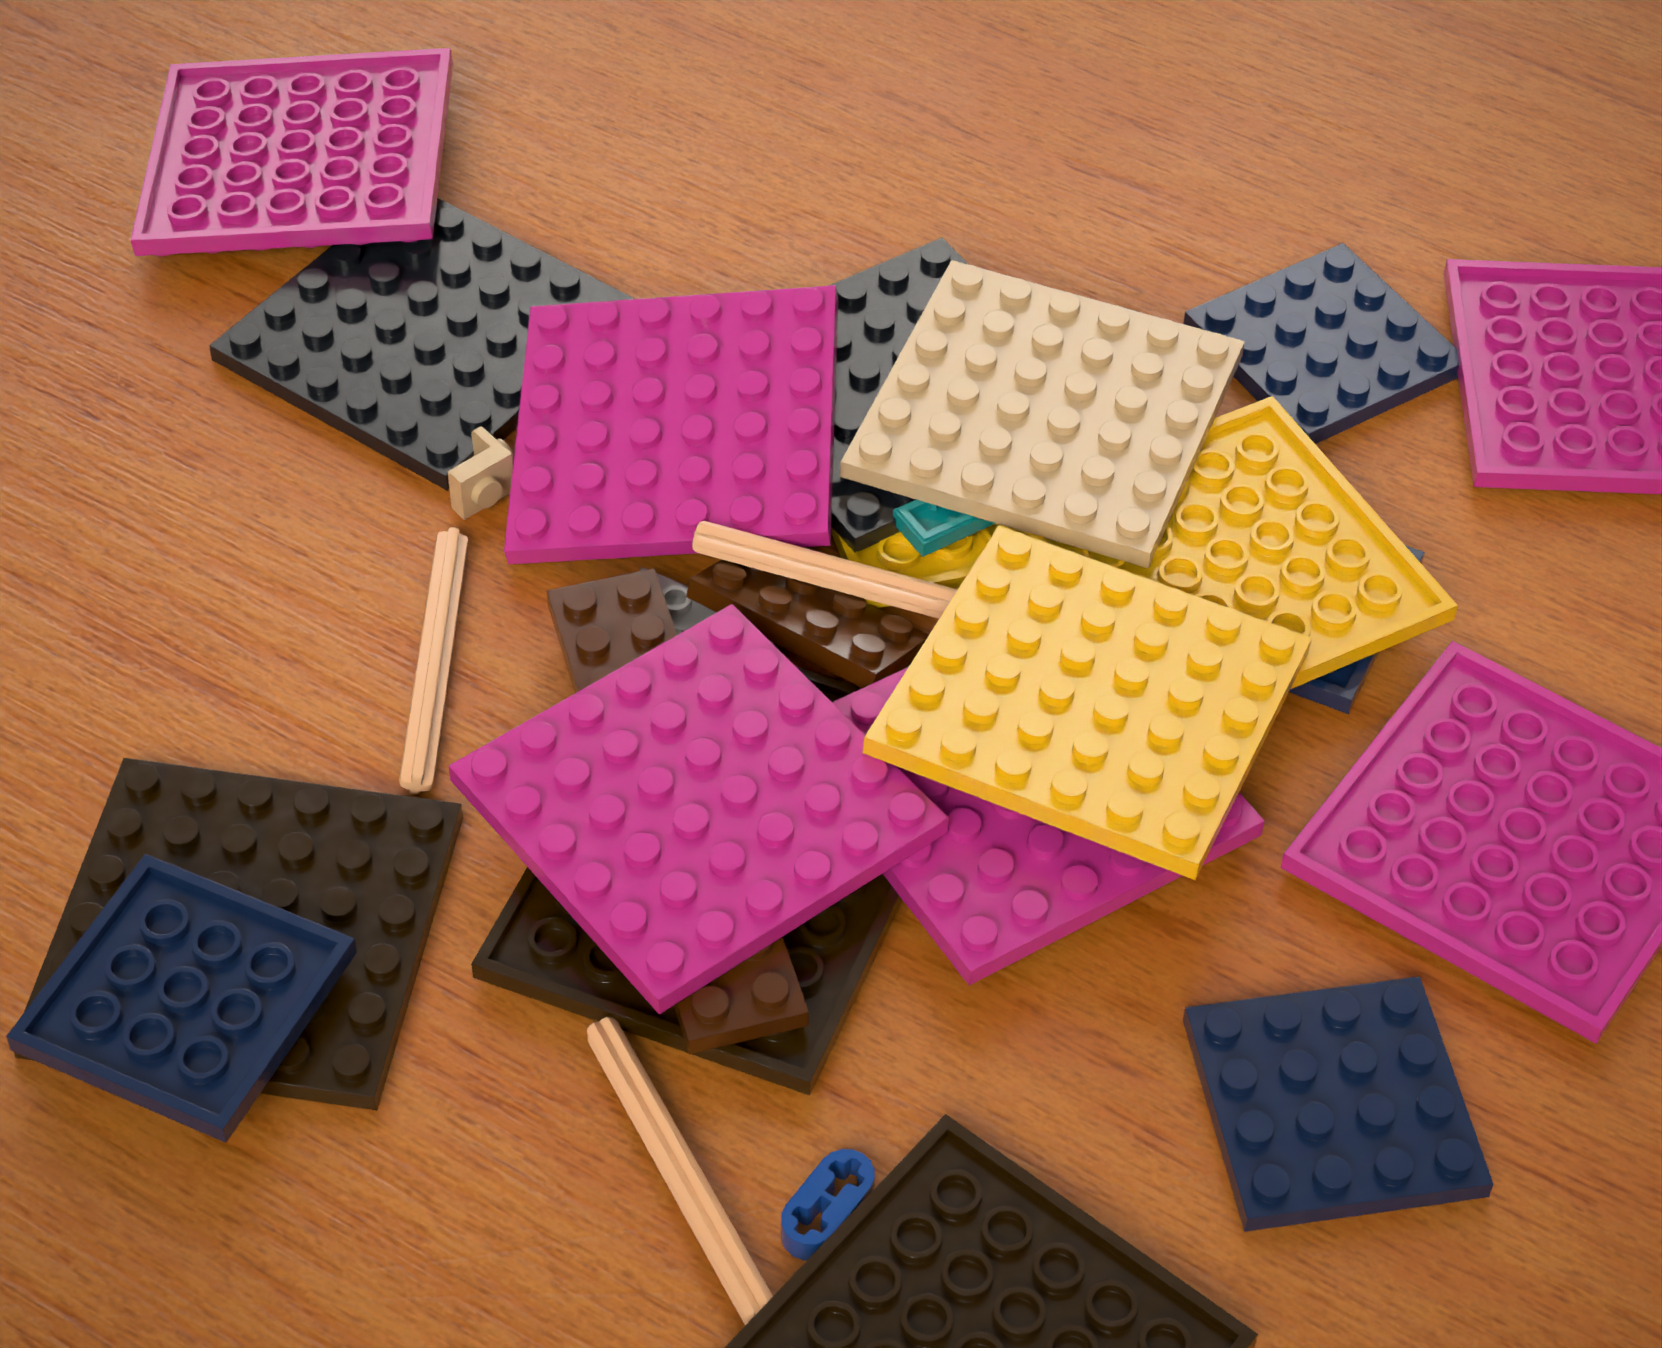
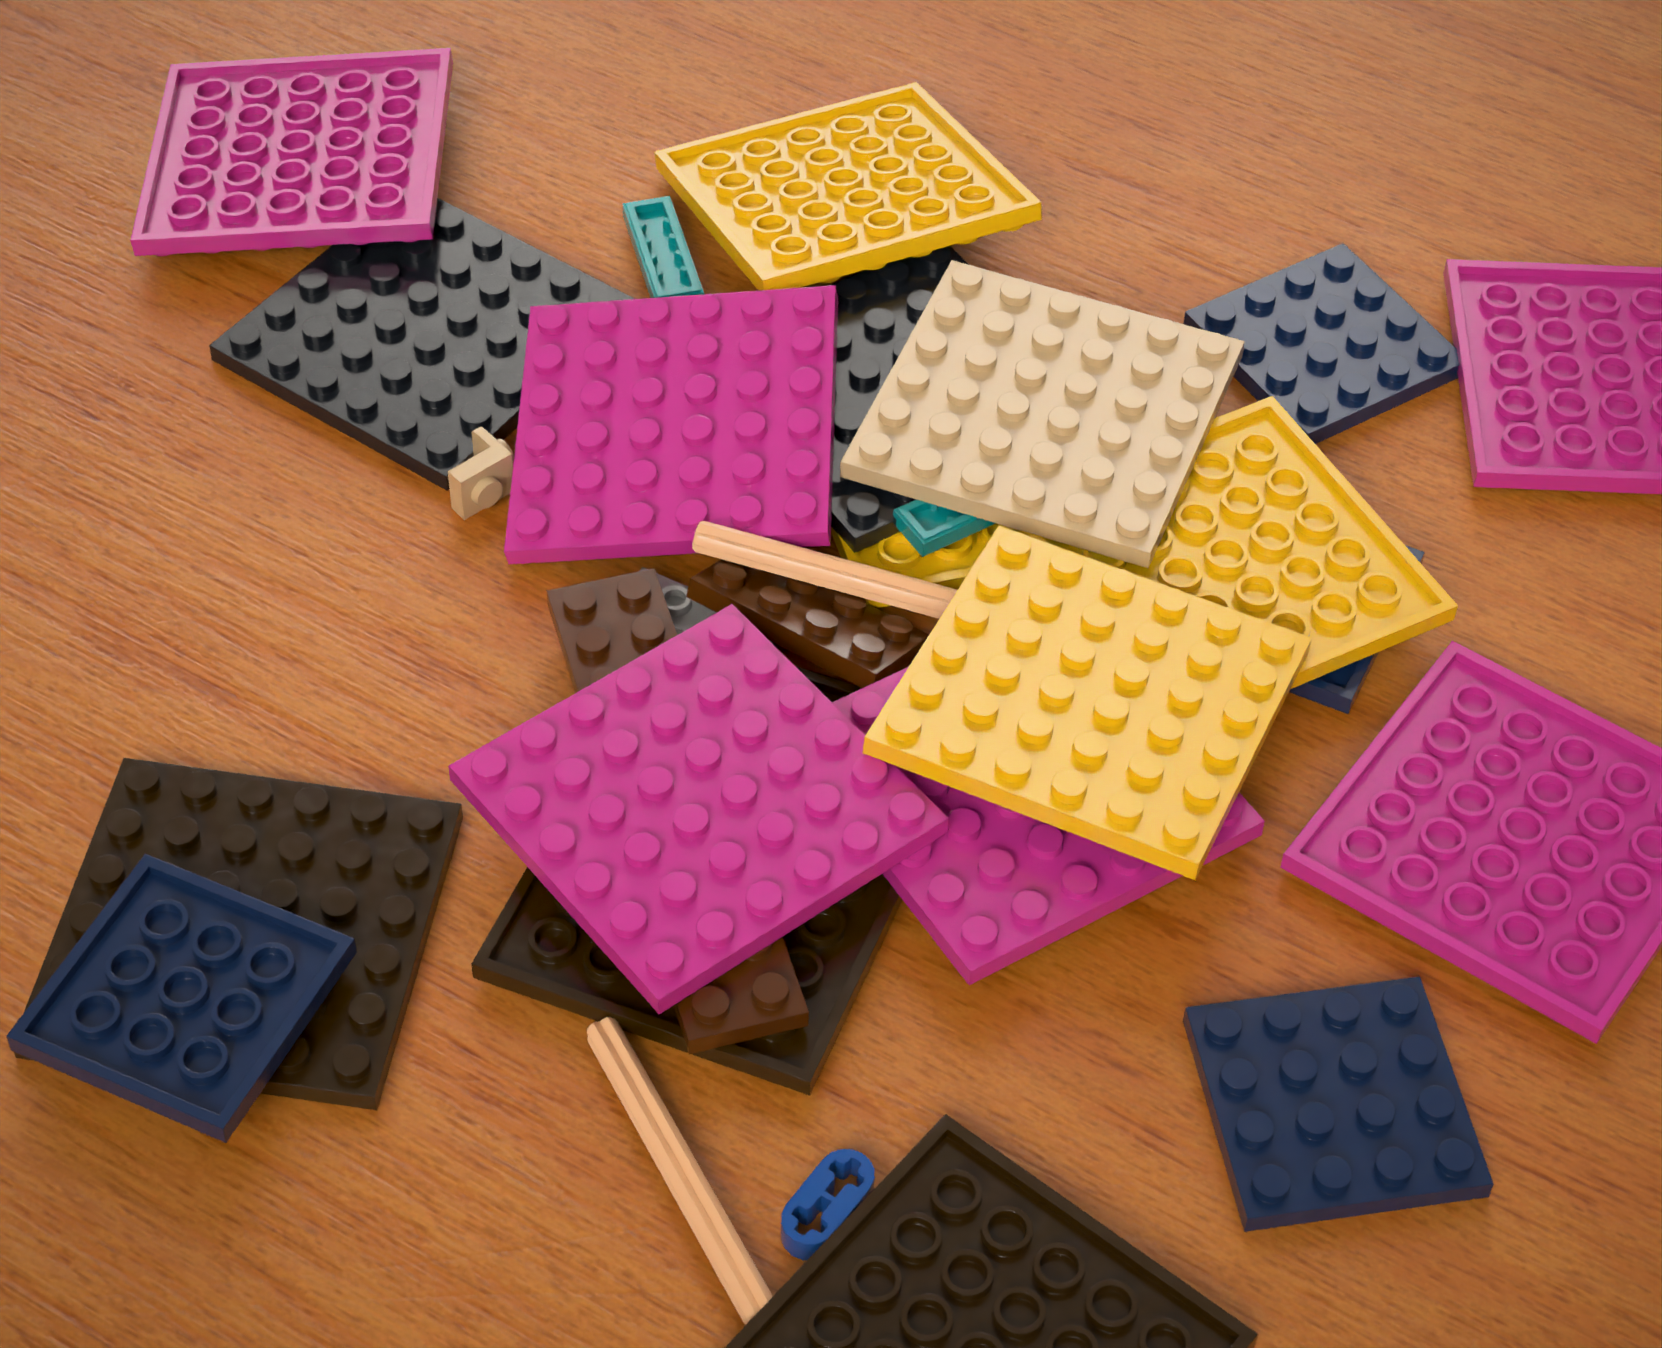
(433, 662): light nougat axle -> none
(661, 248): none -> teal plate
(845, 188): none -> yellow plate

